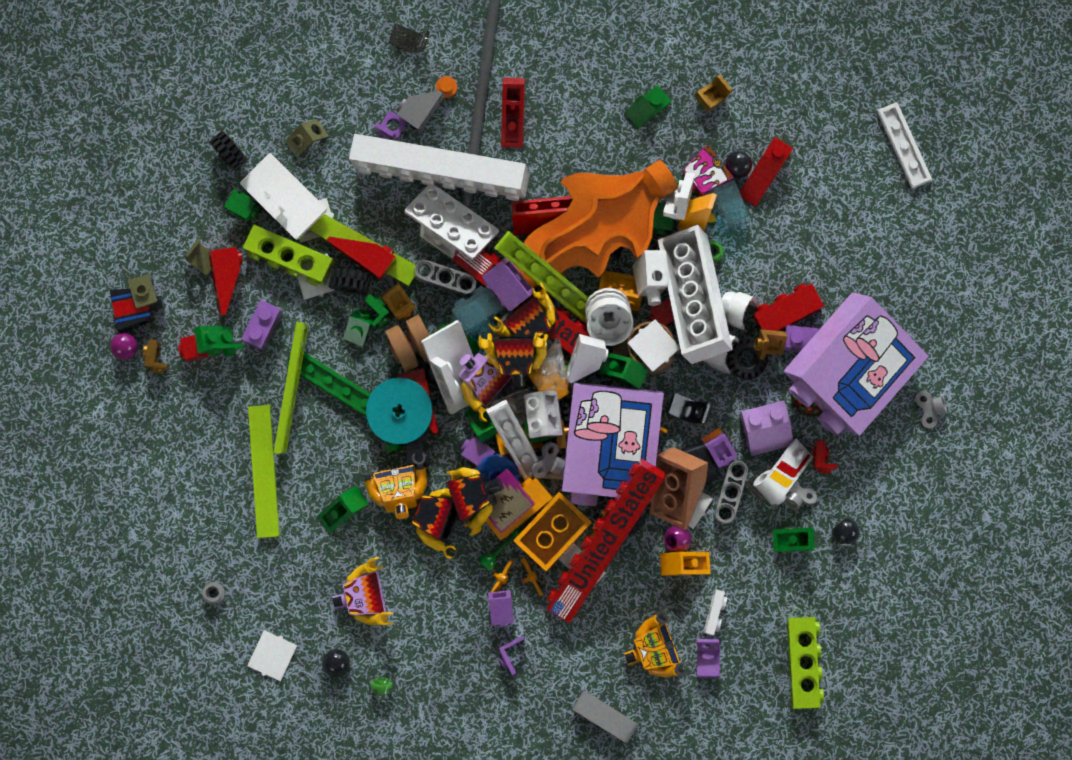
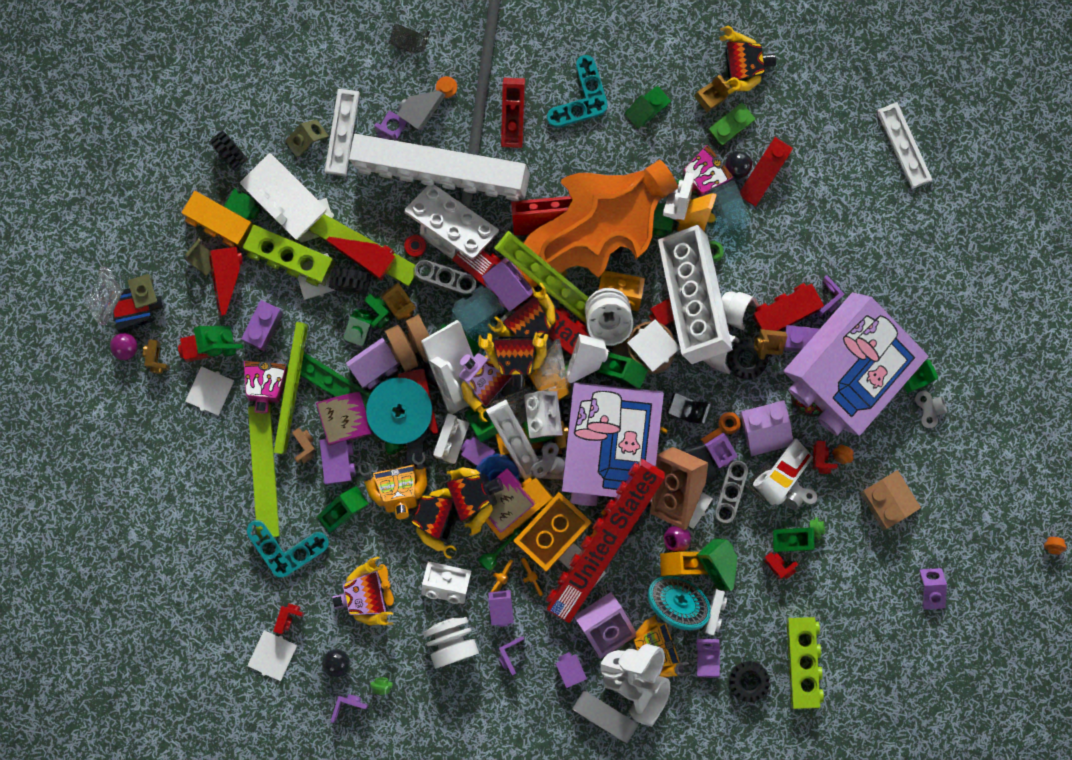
(103, 296): none -> clear plate
(206, 593): light grey plate -> none
(209, 391): none -> white piece
(216, 220): none -> light orange brick
(264, 383): none -> torso
(284, 621): none -> red bracket
(287, 556): none -> teal beam
(305, 440): none -> medium nougat bracket
(337, 463): none -> medium lavender brick
(342, 132): none -> white tile
(344, 418): none -> slope
(352, 700): none -> medium lavender bracket
(373, 364): none -> lavender slope
(388, 596): none -> light orange piece
(415, 246): none -> red tile
(445, 583): none -> white bracket
(450, 642): none -> white wheel
(451, 439): none -> white bracket
(570, 669): none -> medium lavender brick
(590, 97): none -> teal beam
(605, 625): none -> lavender slope
(638, 679): none -> white piece
(651, 275): white torso -> none
(679, 603): none -> piece
(720, 563): none -> green slope
(729, 416): none -> orange plate
(731, 124): none -> bright green plate
(735, 681): none -> black tyre
(744, 60): none -> torso
(776, 564): none -> red bracket
(819, 527): none -> bright green plate
(833, 304): none -> medium lavender bracket
(843, 454): none -> orange plate
(846, 532): black piece -> none
(890, 500): none -> medium nougat slope
(923, 376): none -> green bracket
(934, 590): none -> medium lavender bracket
(1055, 545): none -> orange plate

